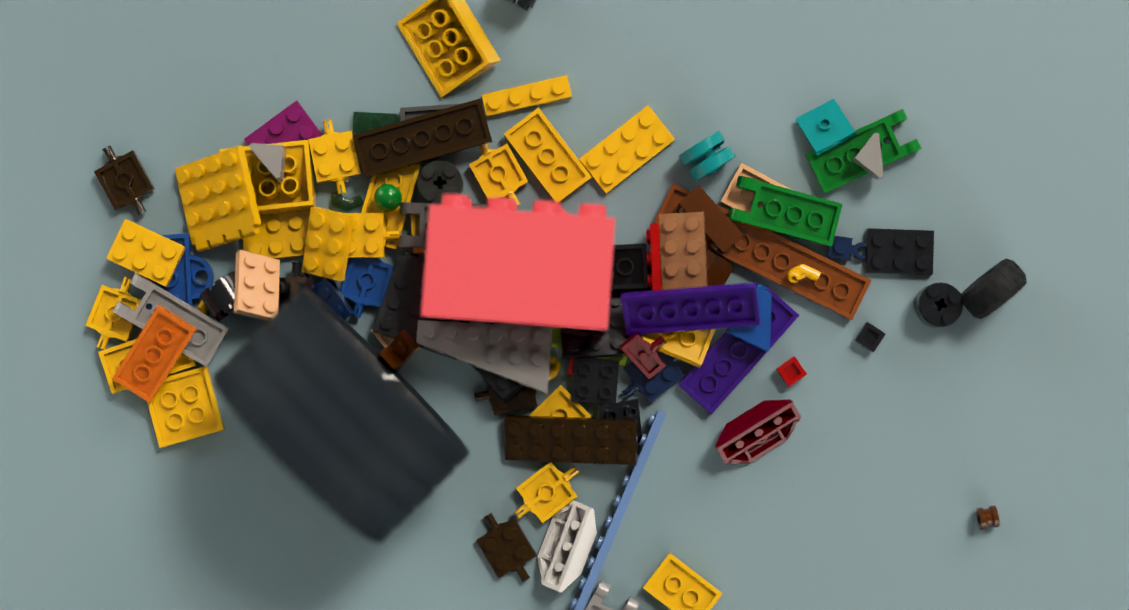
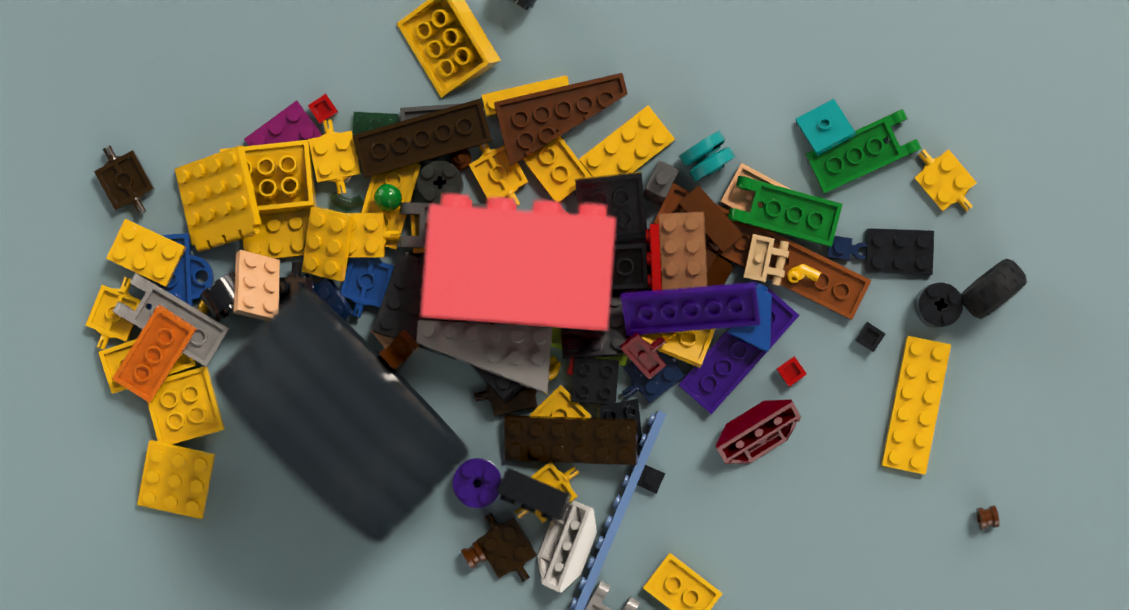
(176, 479): none -> yellow plate
(272, 157): light grey slope -> none
(323, 108): none -> red plate
(461, 159): none -> reddish brown plate
(470, 494): none -> dark purple wheel
(473, 555): none -> reddish brown wheel
(533, 495): none -> black brick
(543, 116): none -> reddish brown wing
(623, 198): none -> black plate
(651, 479): none -> black plate
(660, 182): none -> dark grey torso
(759, 258): none -> tan plate
(870, 157): light grey slope -> none
(916, 405): none -> yellow plate
(945, 180): none -> yellow plate

